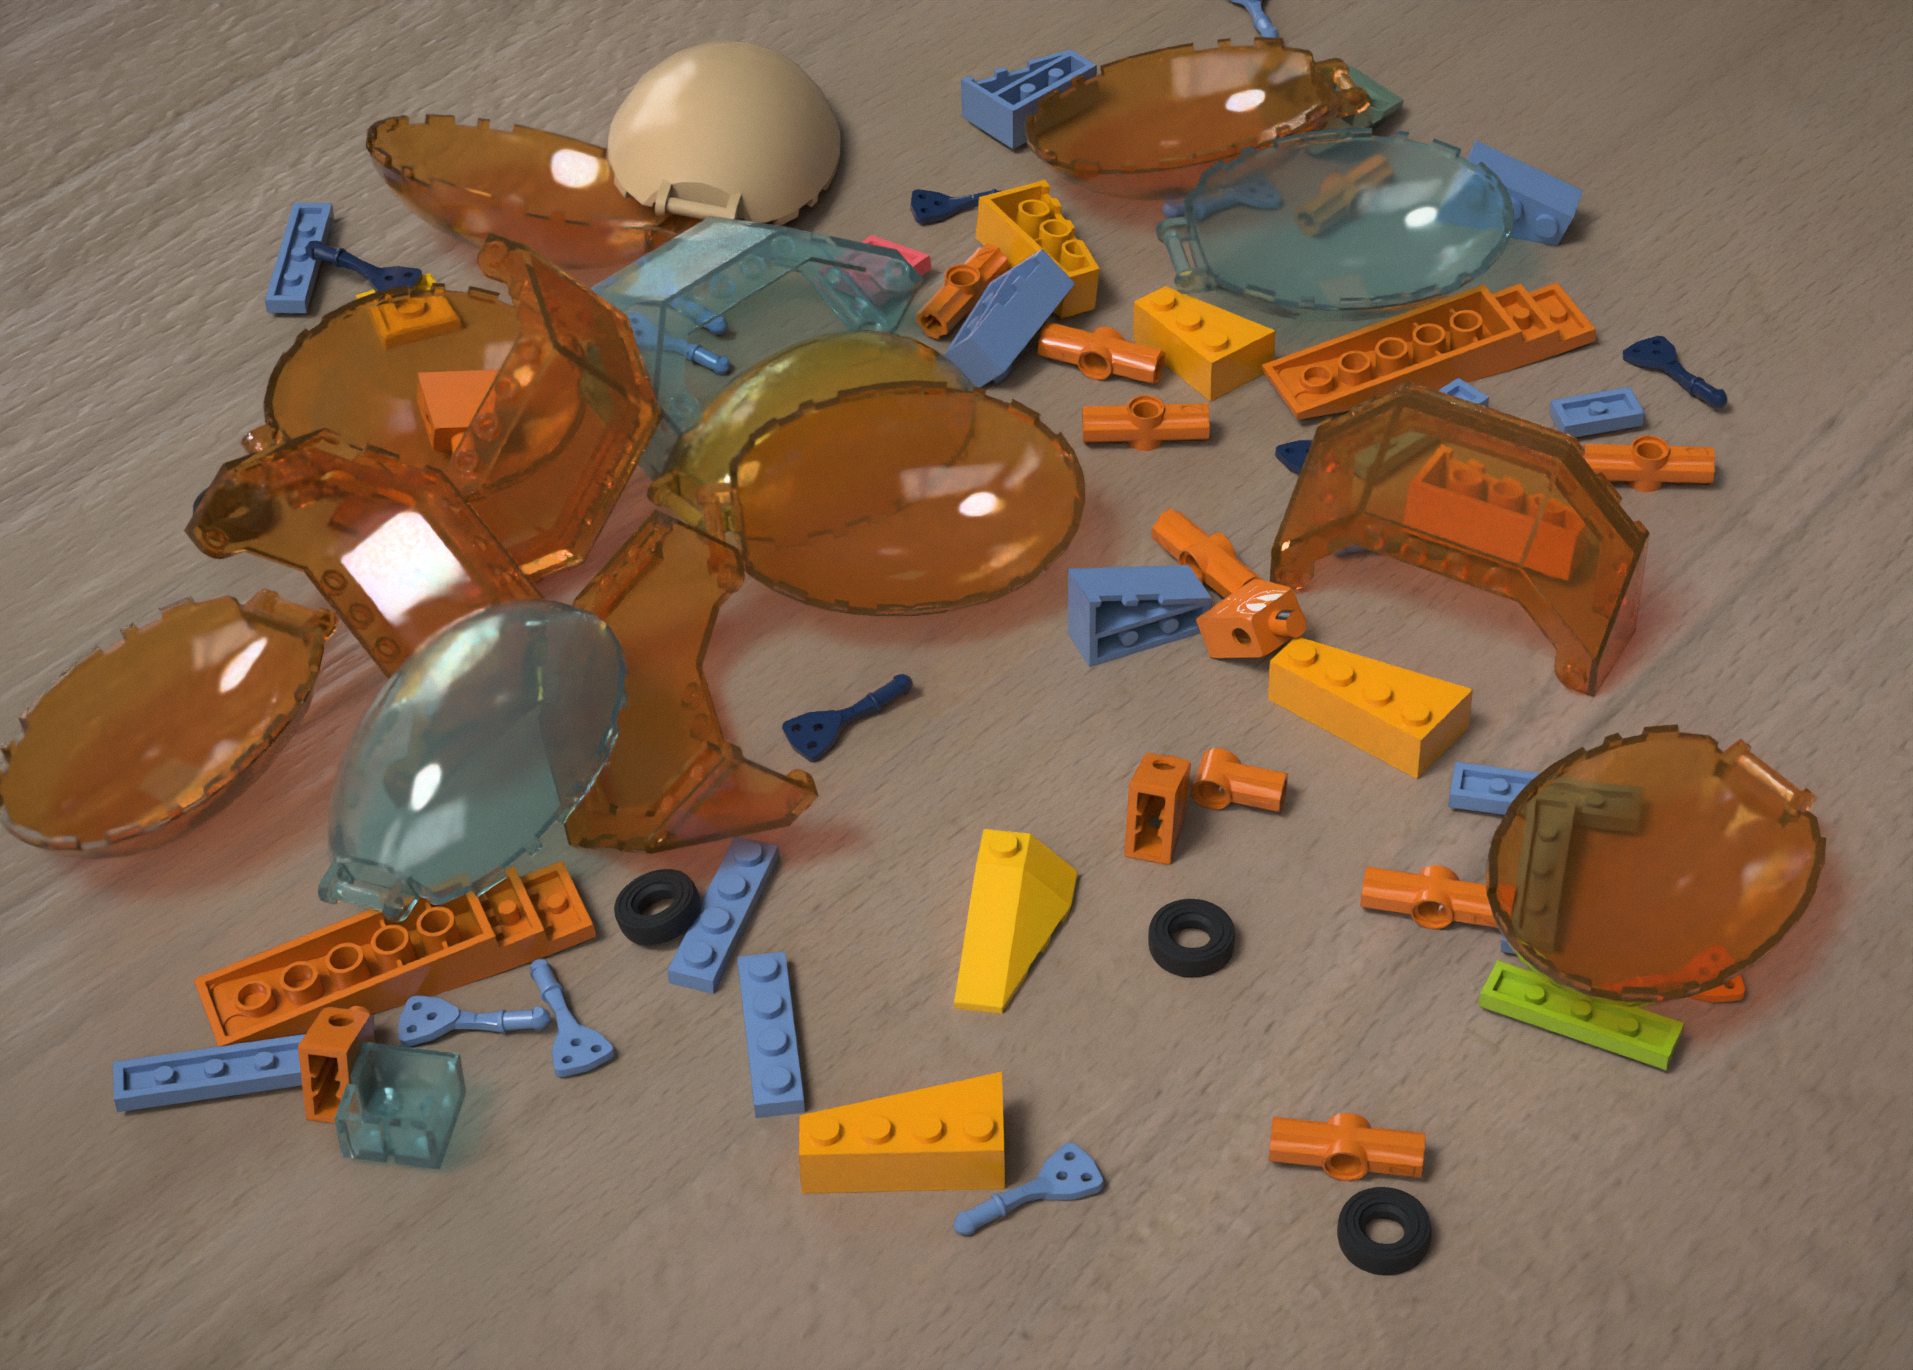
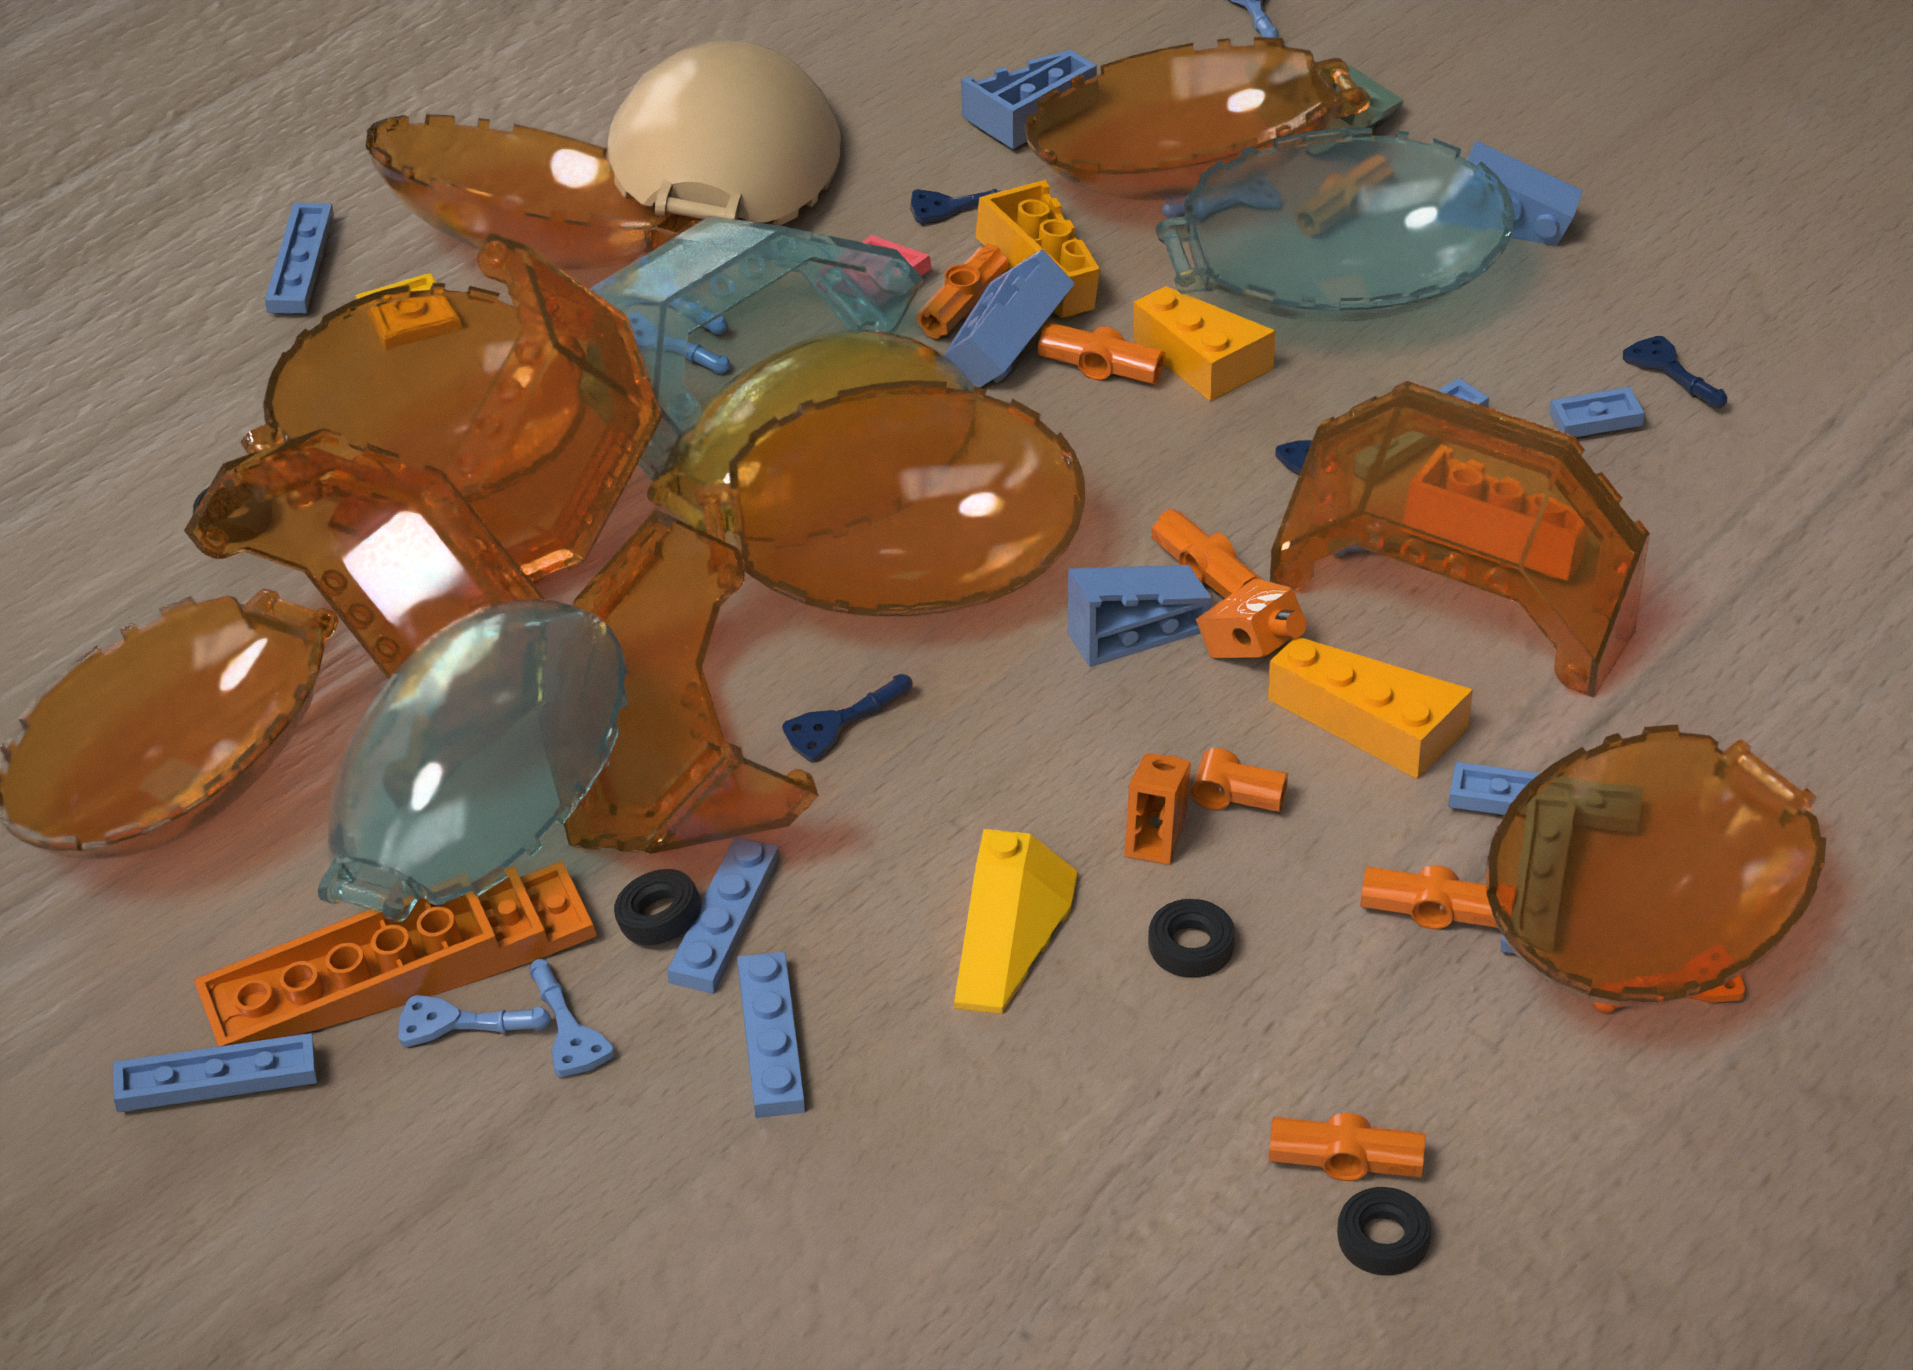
(329, 1056): orange torso -> none
(379, 278): dark blue piece -> none
(400, 1105): clear light blue piece -> none
(450, 402): orange torso -> none
(908, 1141): light orange wedge -> none
(1045, 1186): medium blue piece -> none
(1145, 423): orange piece -> none
(1431, 346): orange slope -> none
(1610, 1027): lime plate -> none
(1651, 463): orange piece -> none

